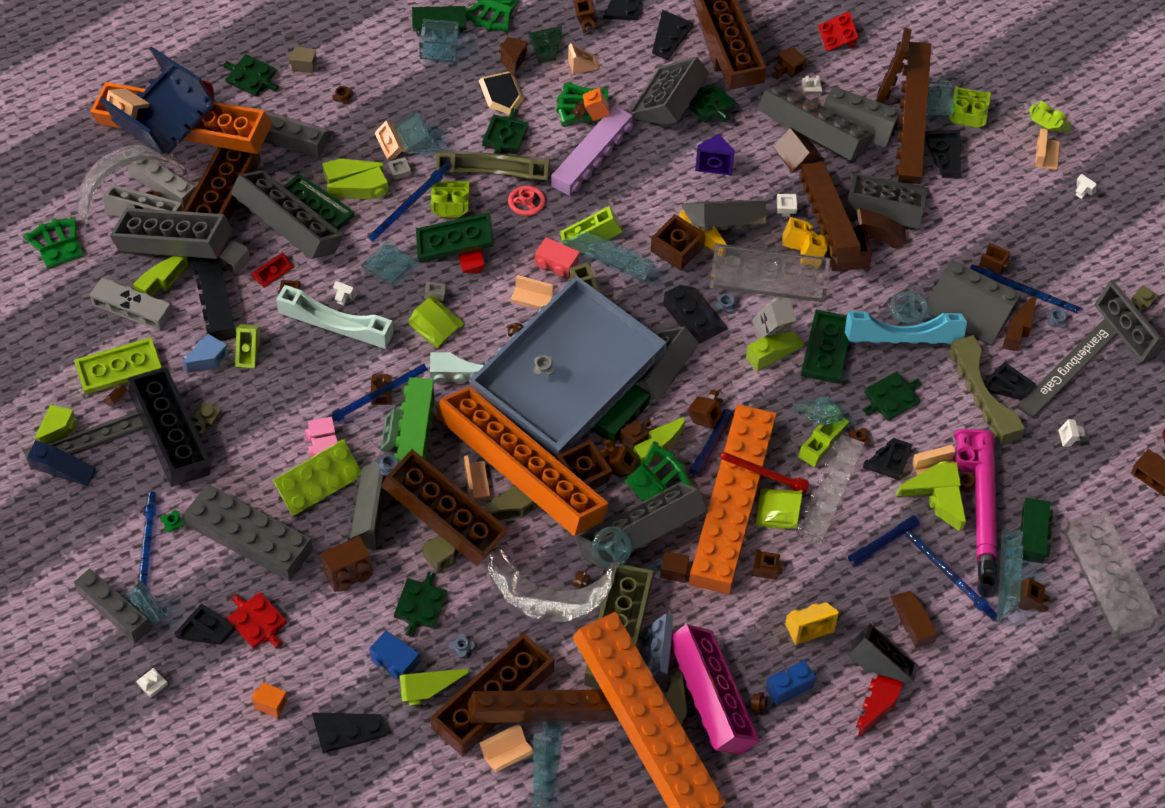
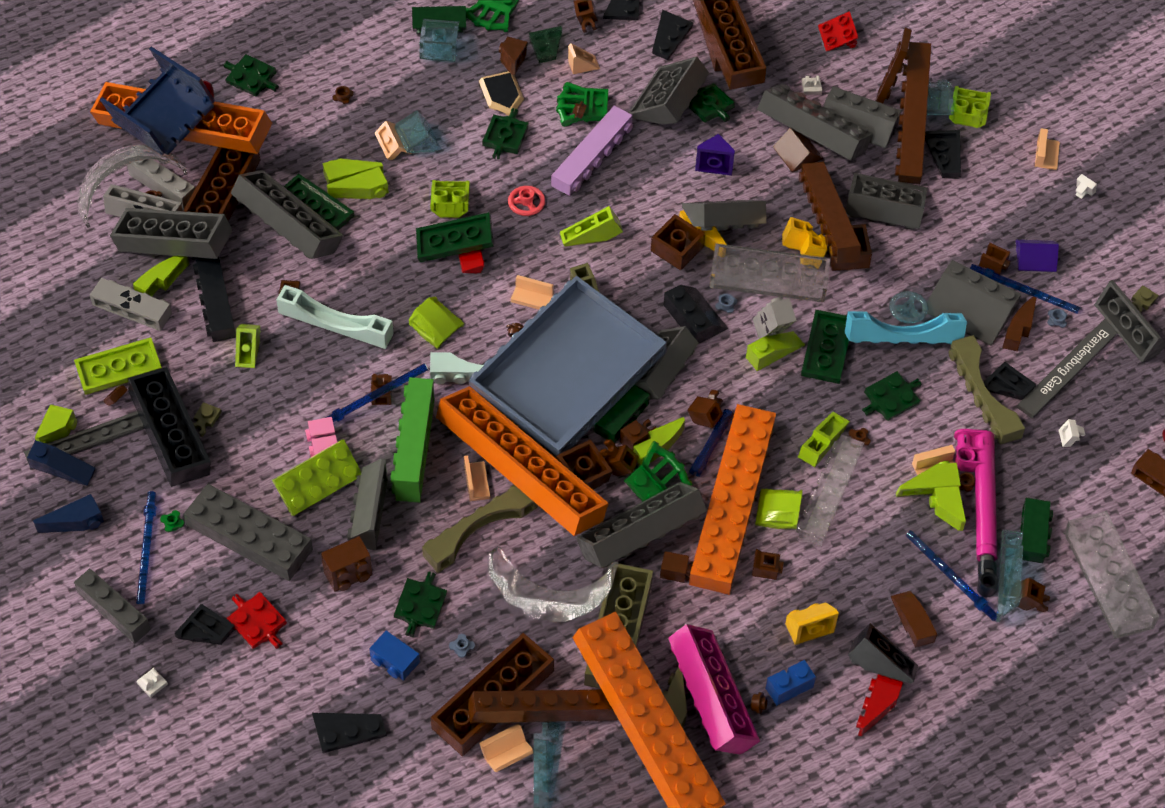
(60, 251): green plate -> none
(76, 516): none -> dark blue slope
(126, 101): light nougat panel -> none
(145, 603): clear light blue wing -> none
(206, 355): medium blue slope -> none
(234, 257): light grey brick -> none
(269, 699): orange brick -> none
(272, 270): red slope -> none
(297, 135): dark grey slope -> none
(303, 59): dark tan brick -> none
(343, 292): white tile -> none
(387, 459): sand blue plate -> none
(388, 264): clear light blue plate -> none
(390, 430): sand green plate -> none
(399, 168): light grey plate -> none
(425, 685): lime slope -> none
(434, 178): clear blue bar -> none
(434, 289): light grey plate -> none
(444, 507): reddish brown brick -> none
(505, 164): olive arch -> none
(543, 360): light grey plate -> none
(556, 257): coral brick -> none
(581, 579): reddish brown plate -> none
(596, 104): orange brick -> none
(611, 254): clear light blue wedge -> none
(619, 546): clear light blue piece -> none
(657, 645): sand blue plate -> none
(786, 204): white tile -> none
(789, 62): reddish brown brick -> none
(796, 484): red piece -> none
(821, 410): clear light blue wing -> none
(882, 228): reddish brown slope -> none
(890, 459): black wing -> none
(902, 529): clear blue piece -> none
(1037, 255): none -> dark purple slope
(1052, 121): lime slope -> none

